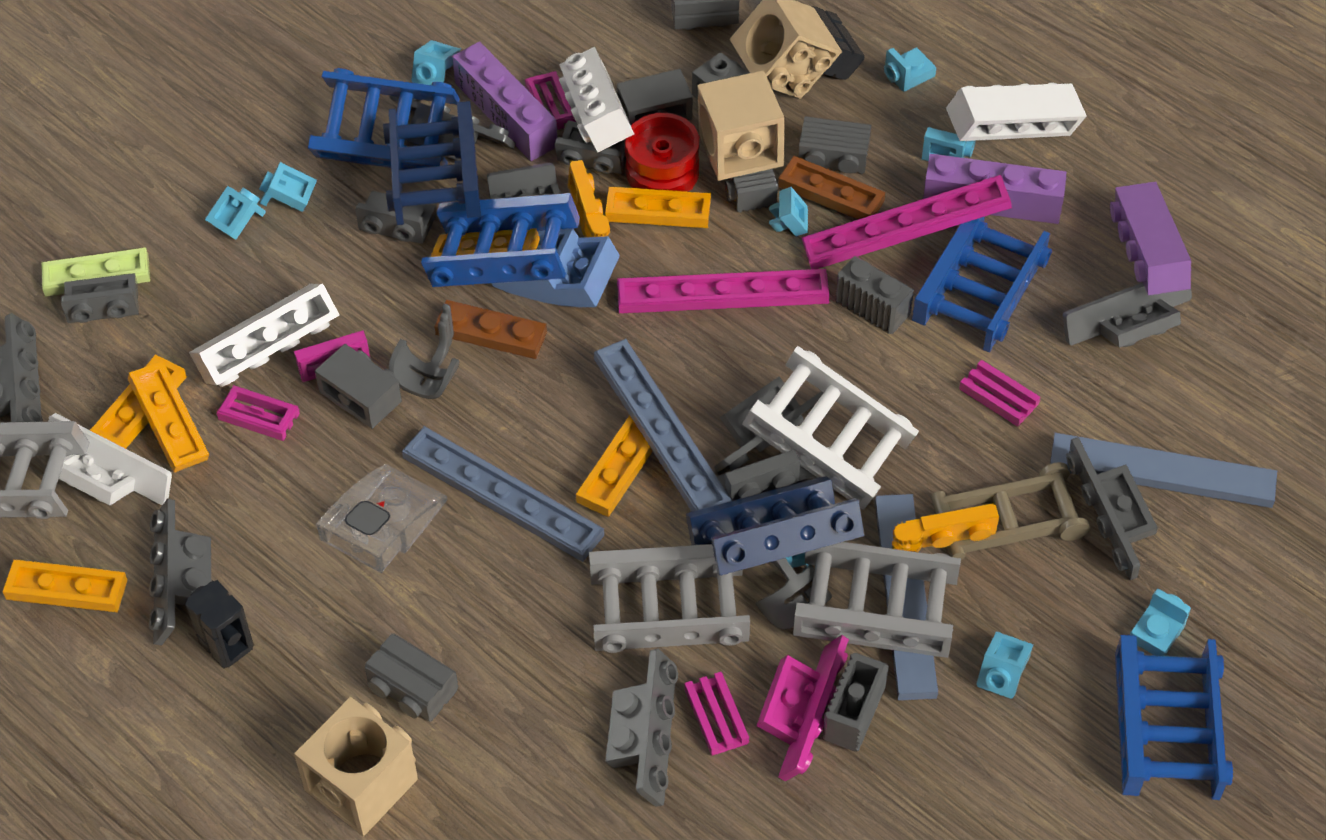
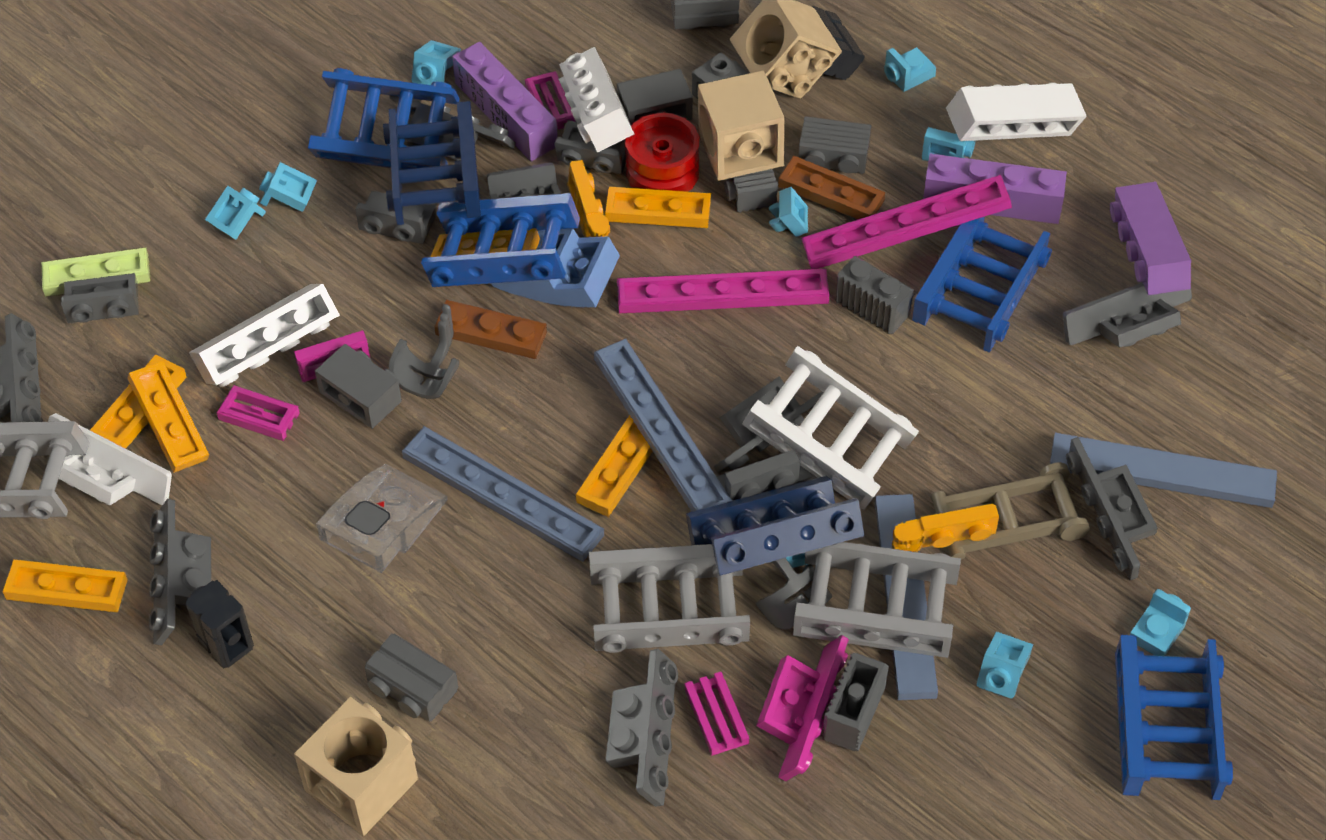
(1003, 390): dark pink tile -> none

